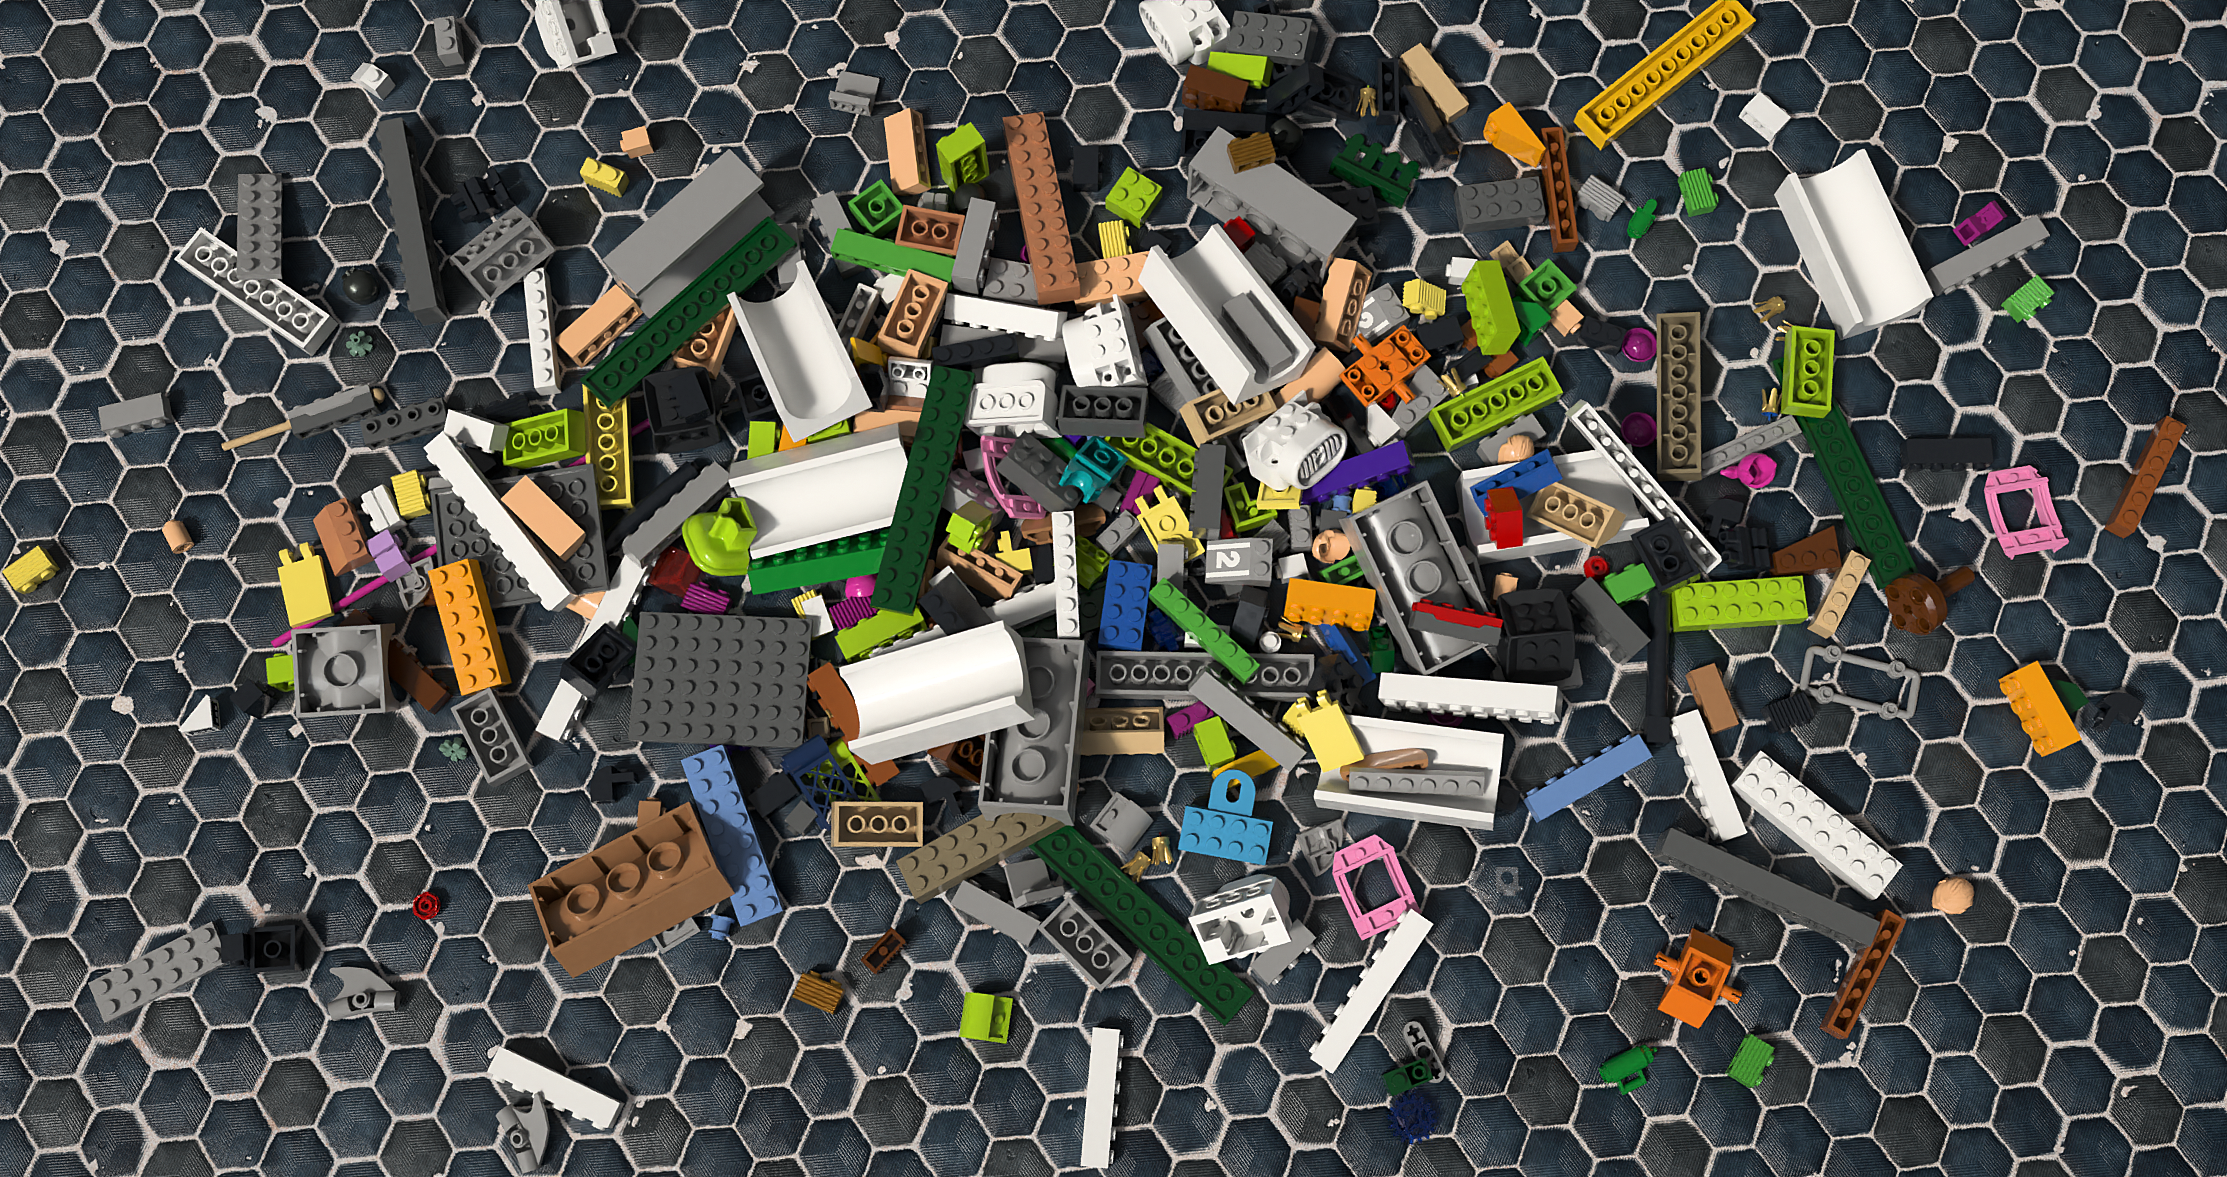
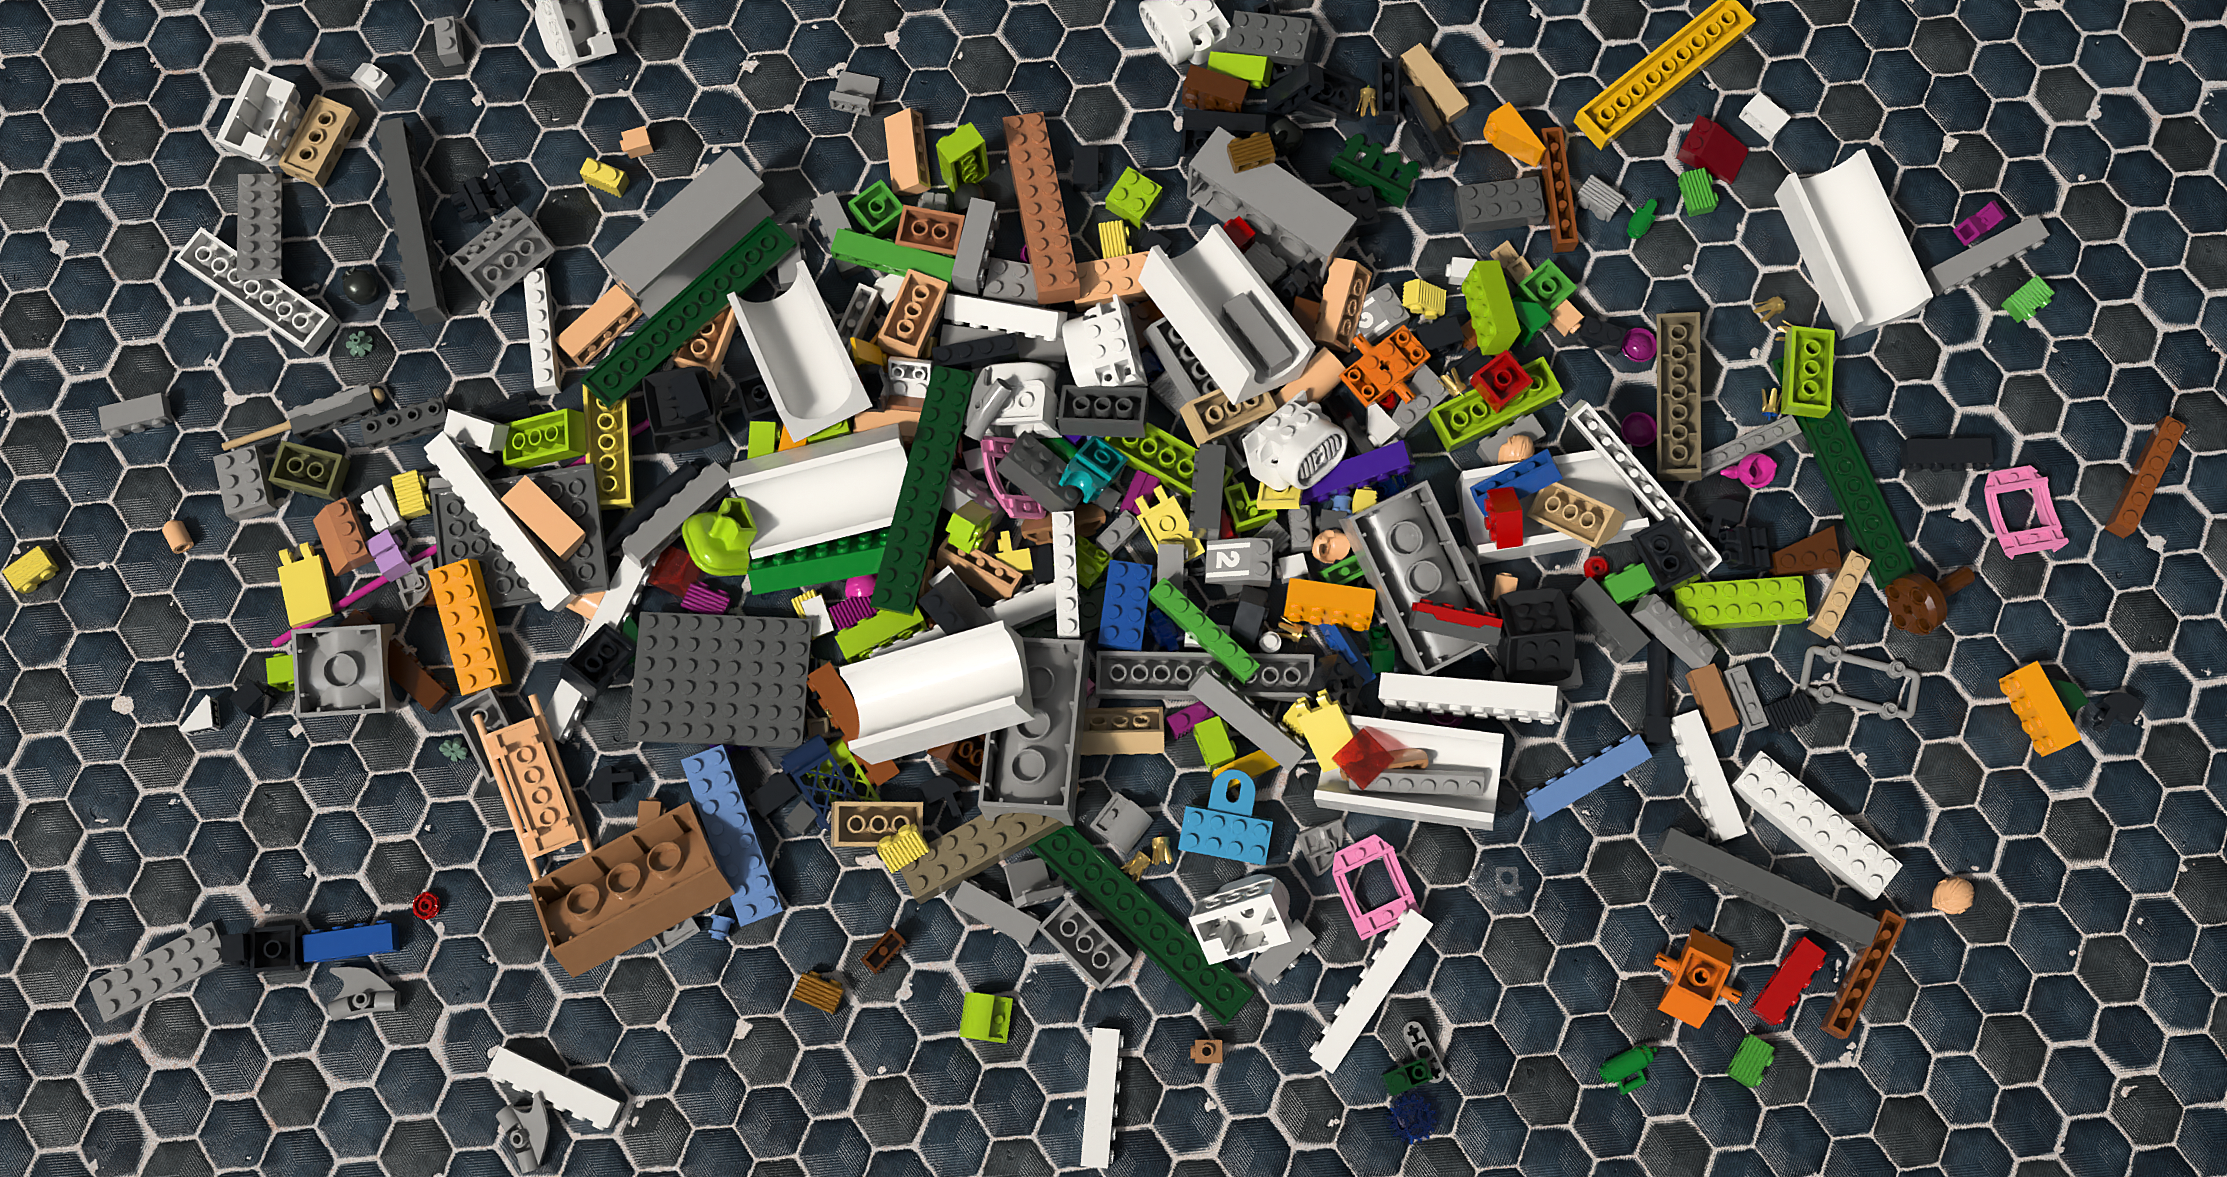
(244, 483): none -> light grey brick
(262, 118): none -> white brick
(309, 471): none -> olive brick
(319, 141): none -> tan brick
(350, 943): none -> blue brick
(534, 786): none -> light nougat piece
(902, 847): none -> light yellow brick
(984, 404): none -> light grey pin
(1206, 1052): none -> medium nougat brick
(1362, 759): none -> clear red plate
(1501, 381): none -> red brick
(1674, 631): none -> light grey brick
(1712, 149): none -> dark red slope
(1745, 698): none -> light grey plate
(1788, 981): none -> red brick

